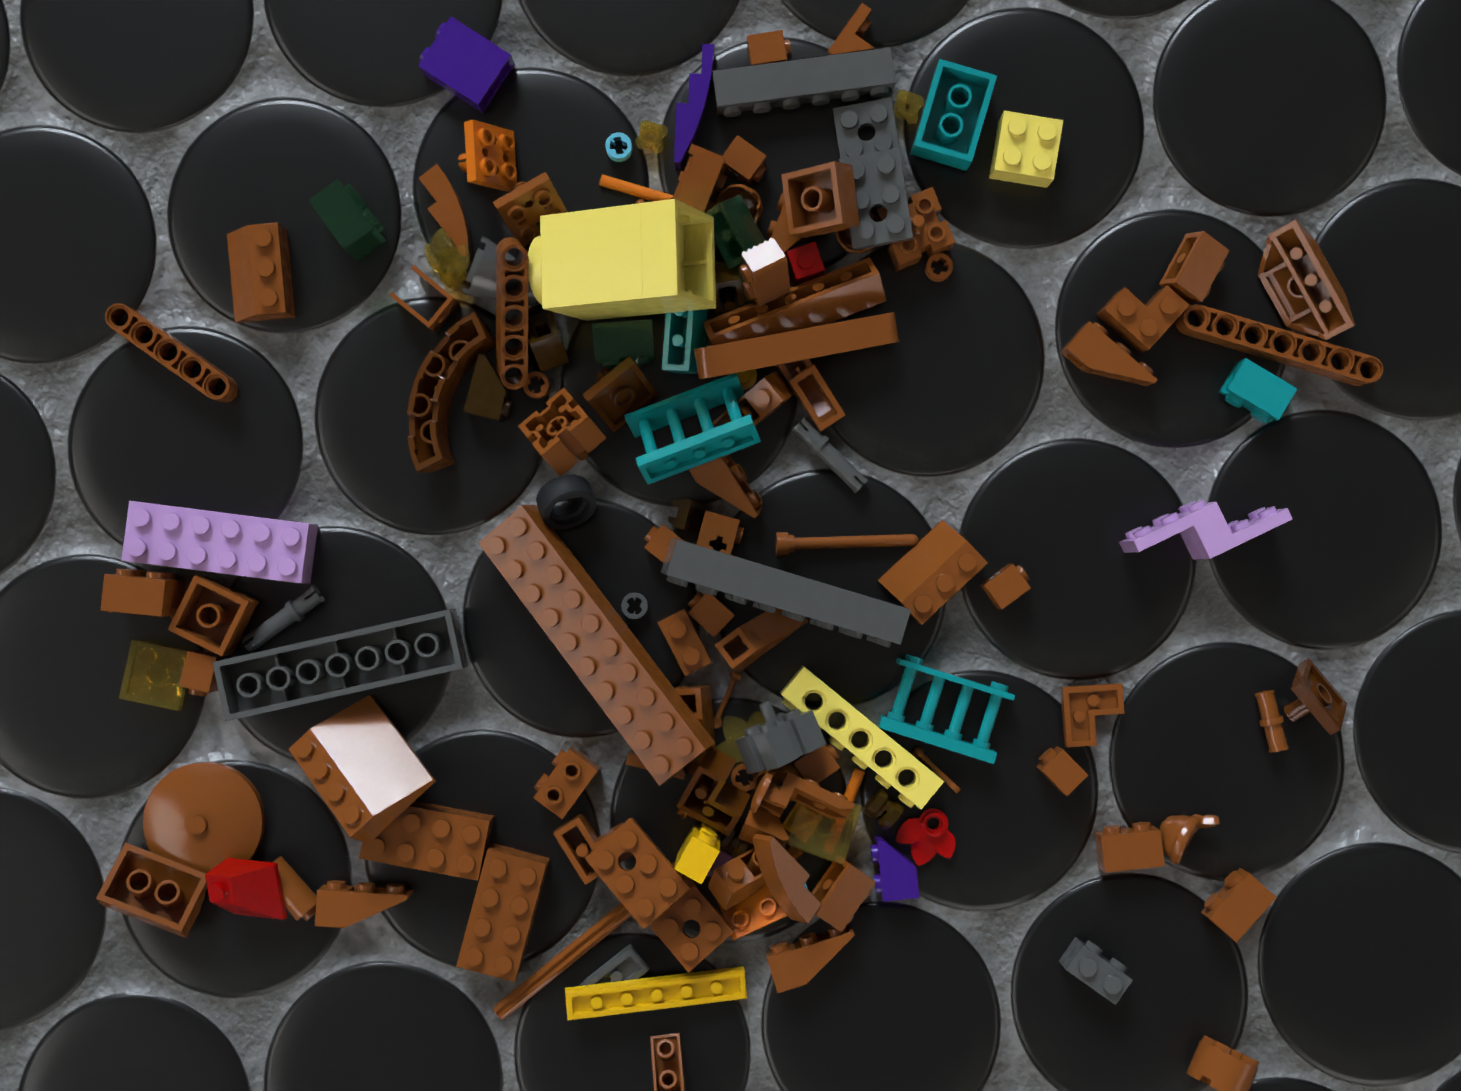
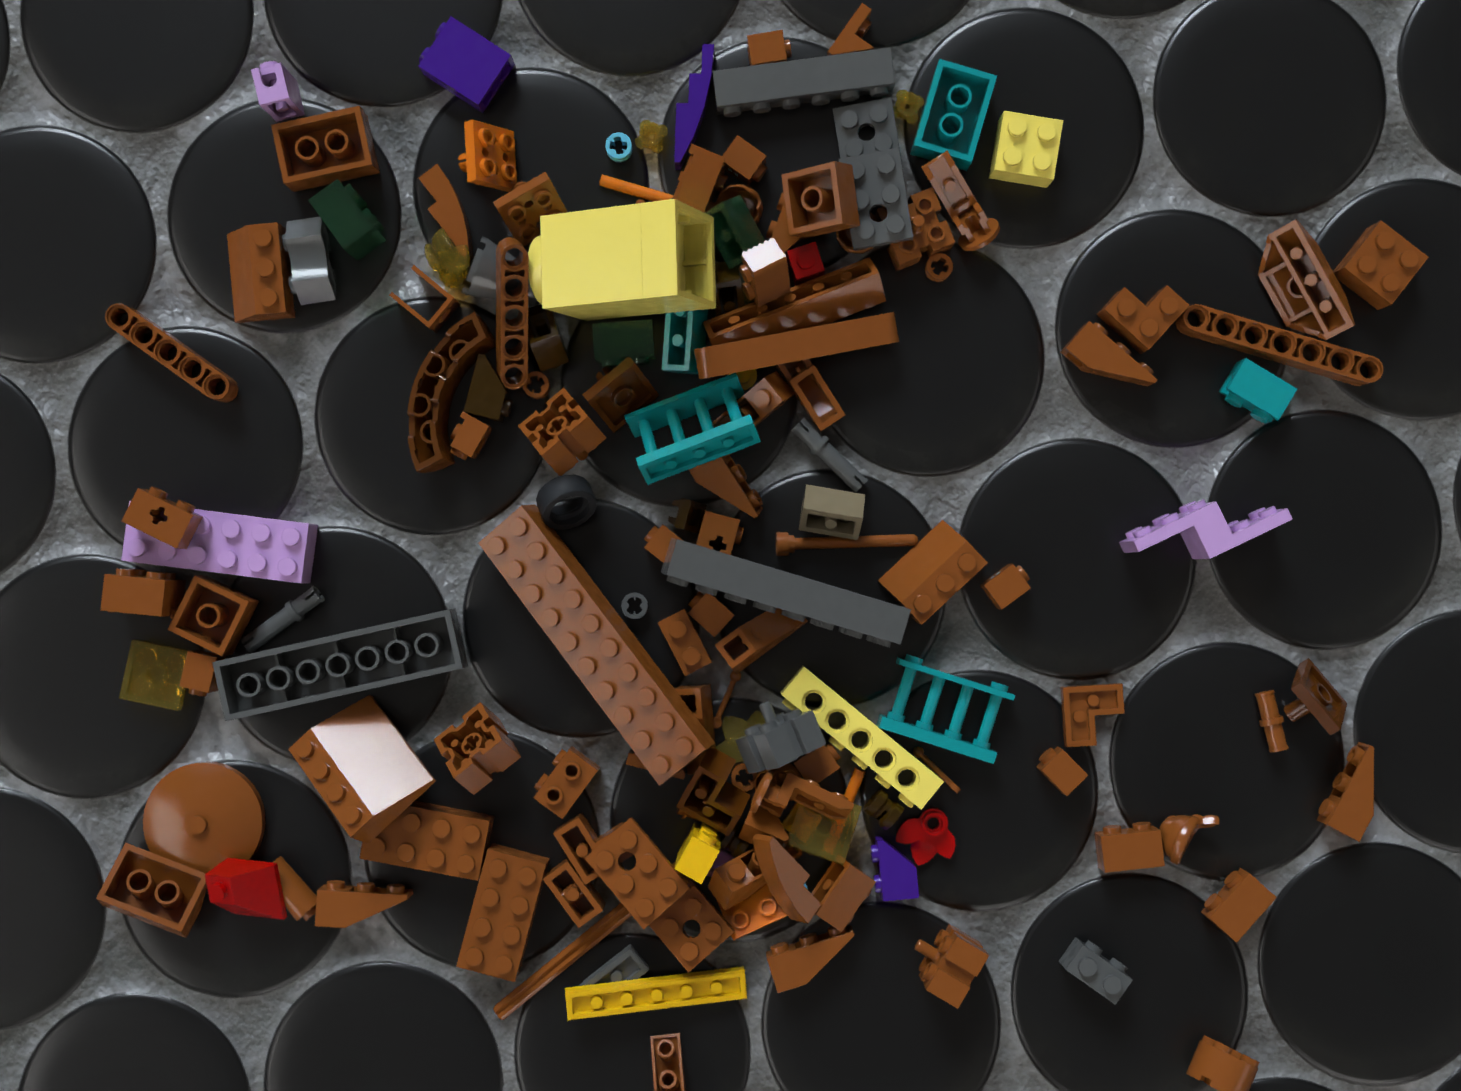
(145, 516): none -> dark orange brick
(277, 91): none -> lavender brick
(310, 264): none -> dark grey brick
(325, 148): none -> dark orange brick
(469, 437): none -> dark orange brick
(477, 748): none -> dark orange brick
(579, 900): none -> dark orange brick
(832, 512): none -> dark tan brick
(952, 965): none -> dark orange brick
(960, 203): none -> dark orange piece
(1195, 266): dark orange brick -> none
(1352, 797): none -> dark orange slope
(1380, 265): none -> dark orange brick

